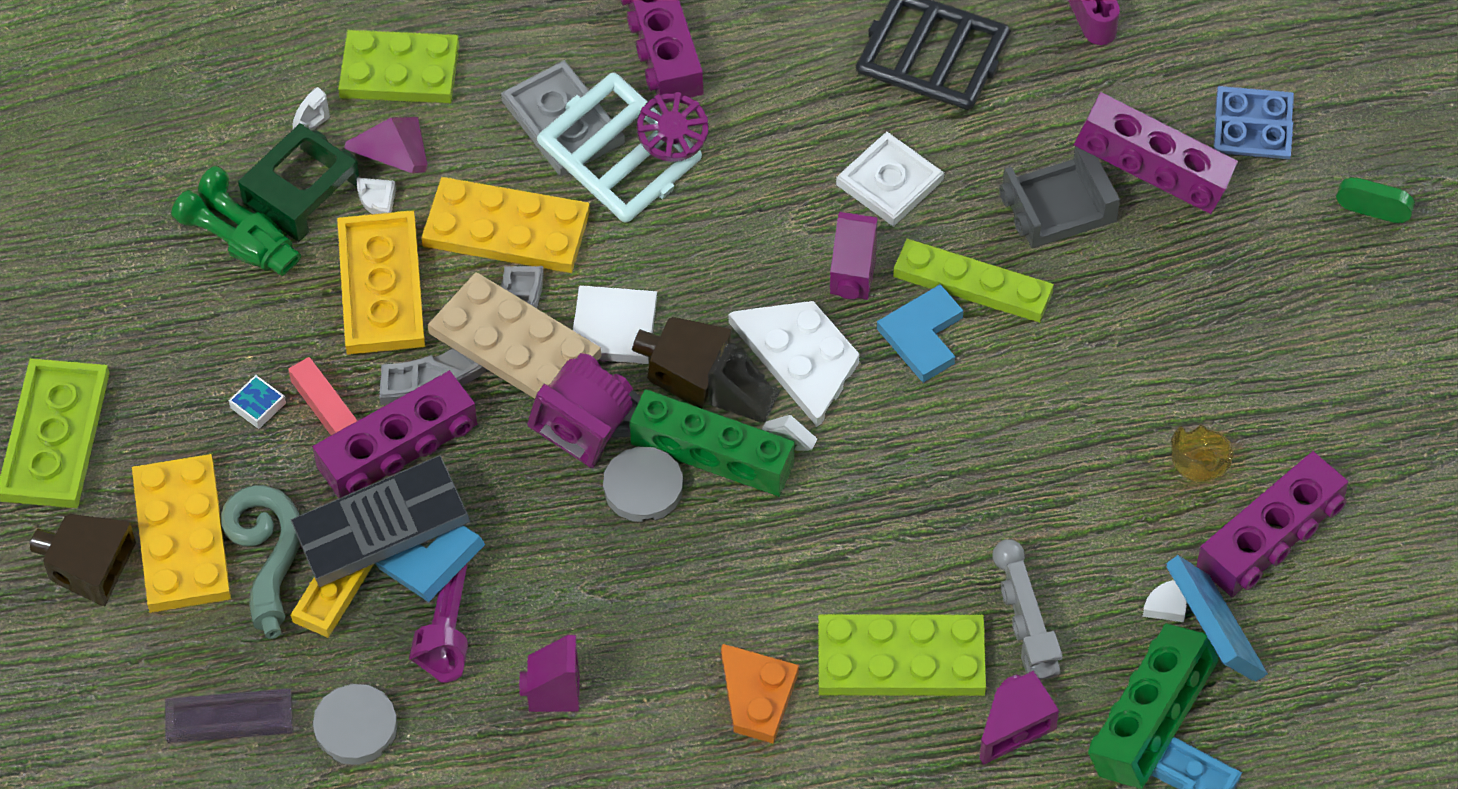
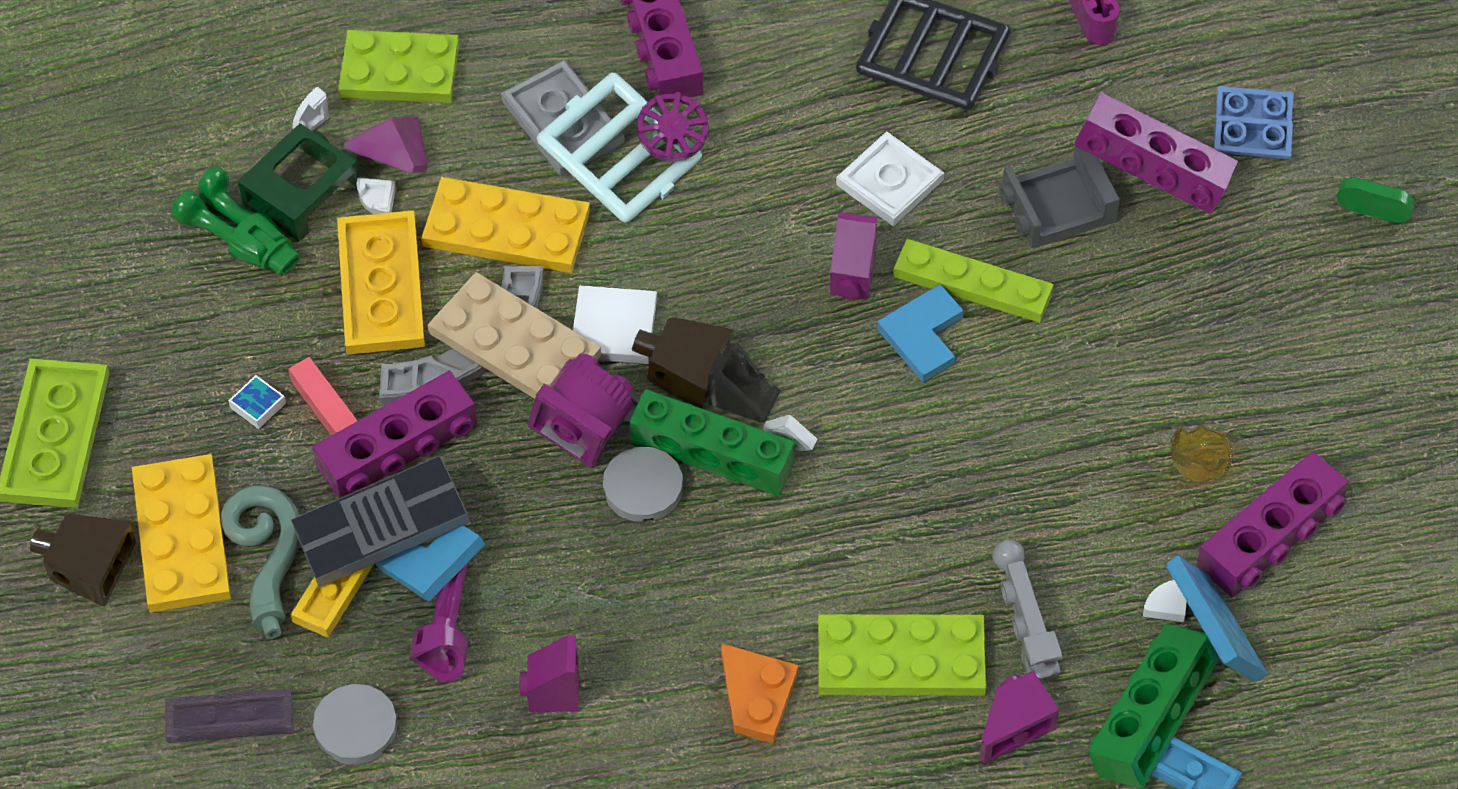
(800, 352): white wing -> none

